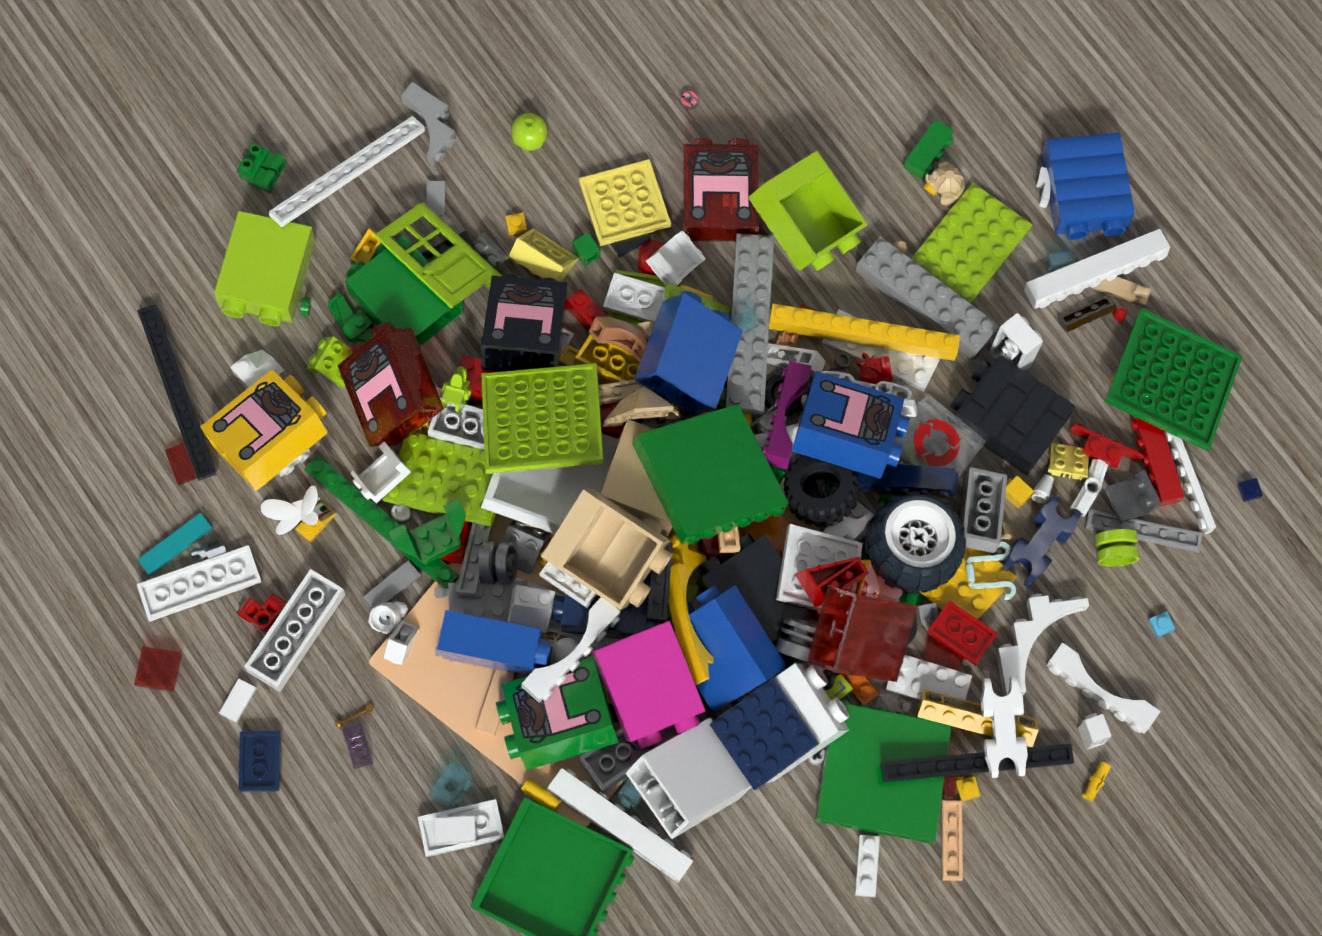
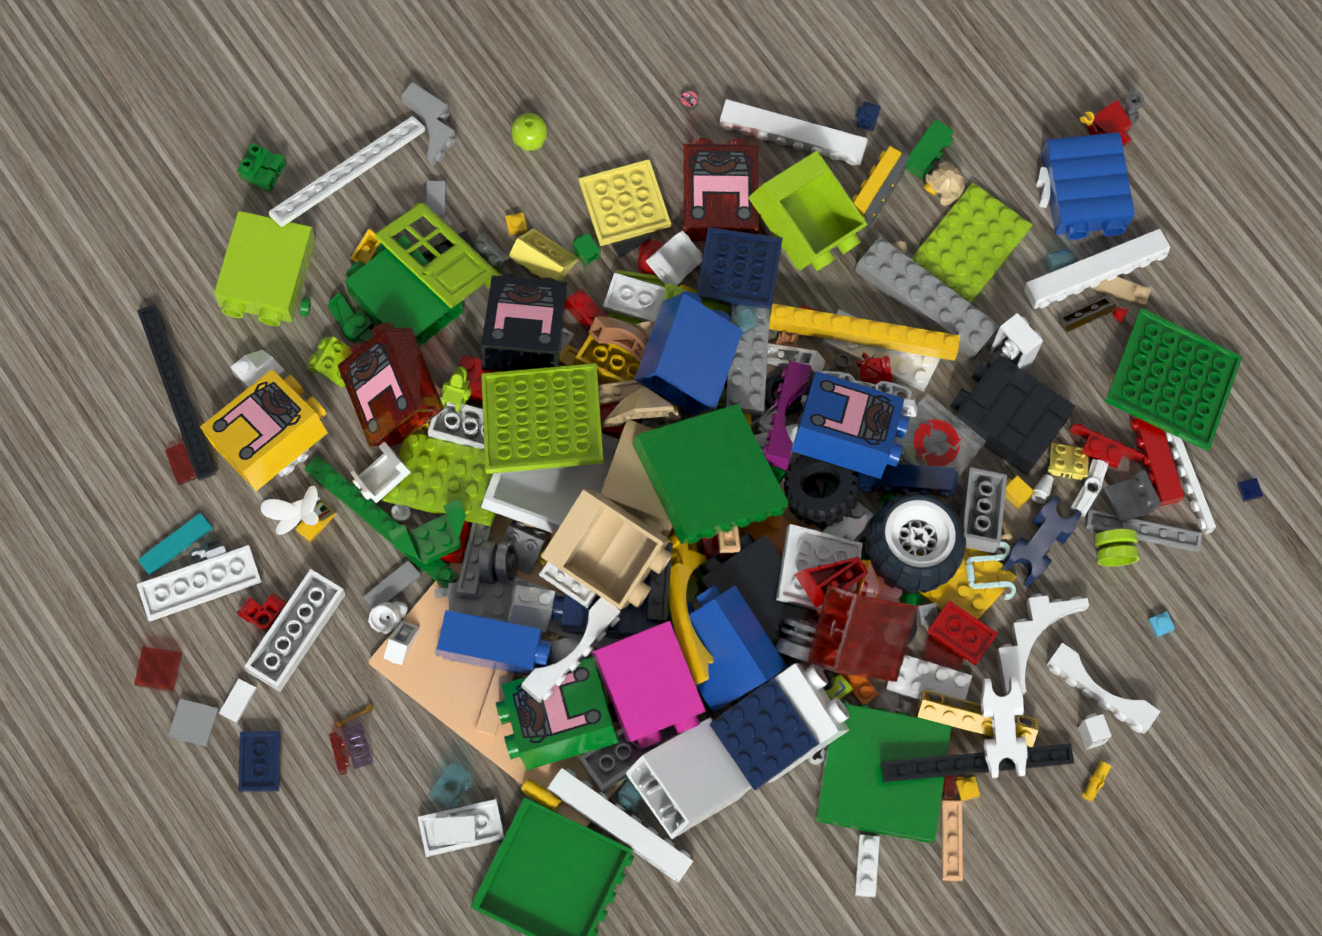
(193, 722): none -> light grey tile
(337, 745): none -> clear red plate
(739, 268): none -> dark blue plate
(792, 132): none -> white brick
(867, 115): none -> dark blue brick
(880, 184): none -> piece
(1114, 118): none -> red torso

